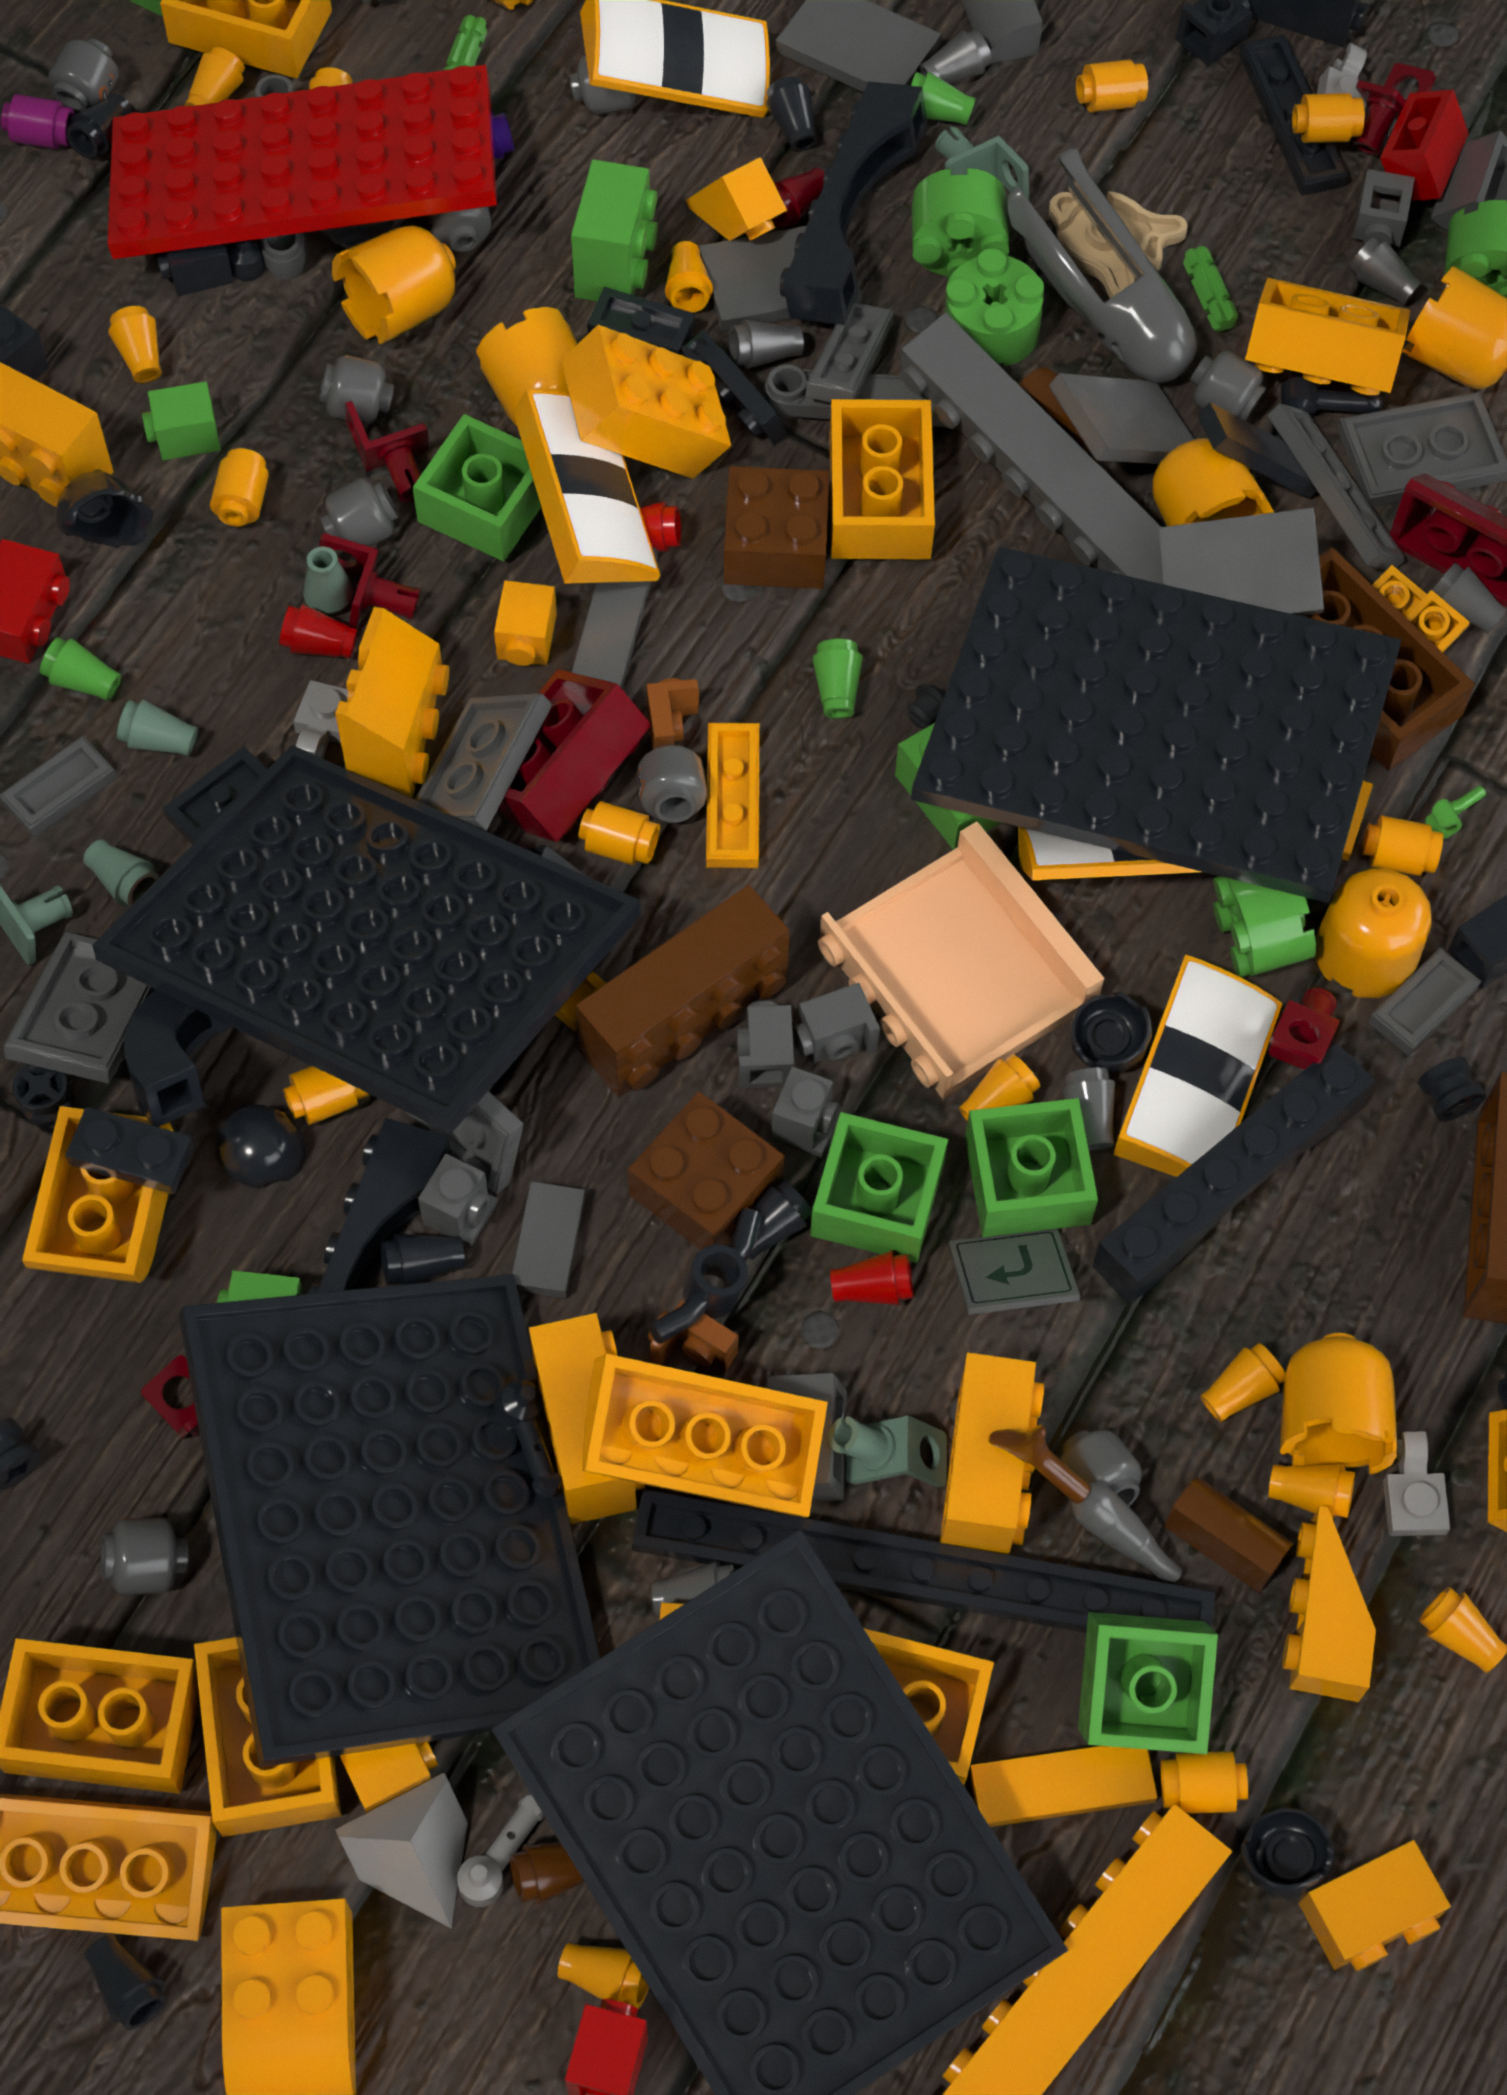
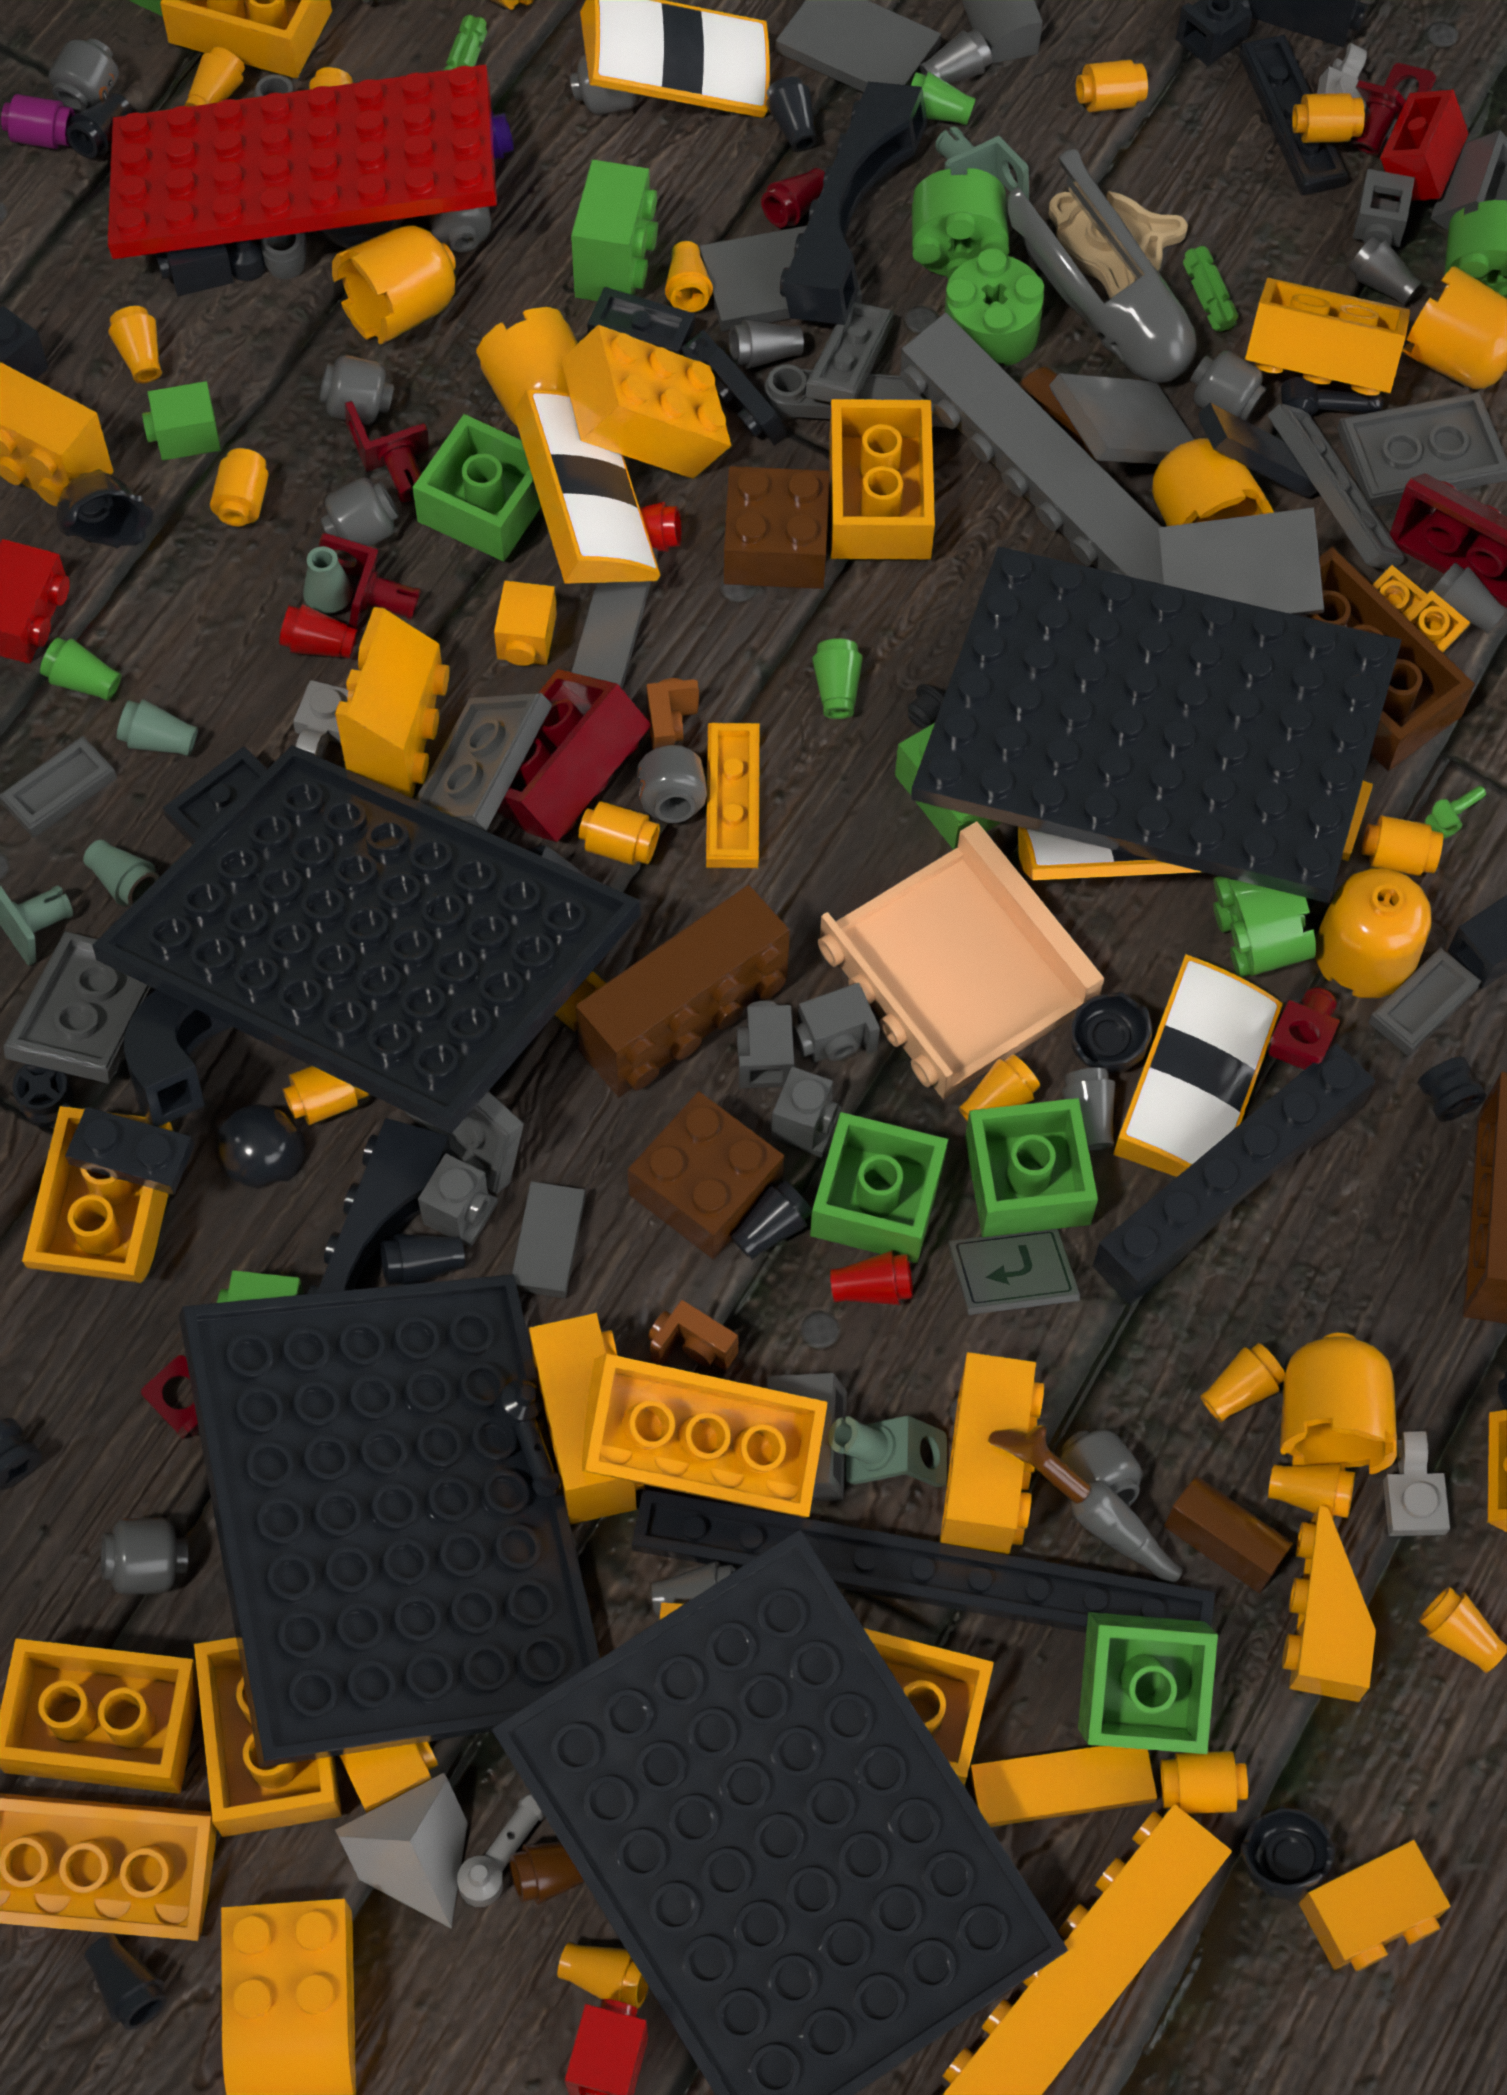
(714, 1260): black piece -> none
(740, 202): light orange slope -> none

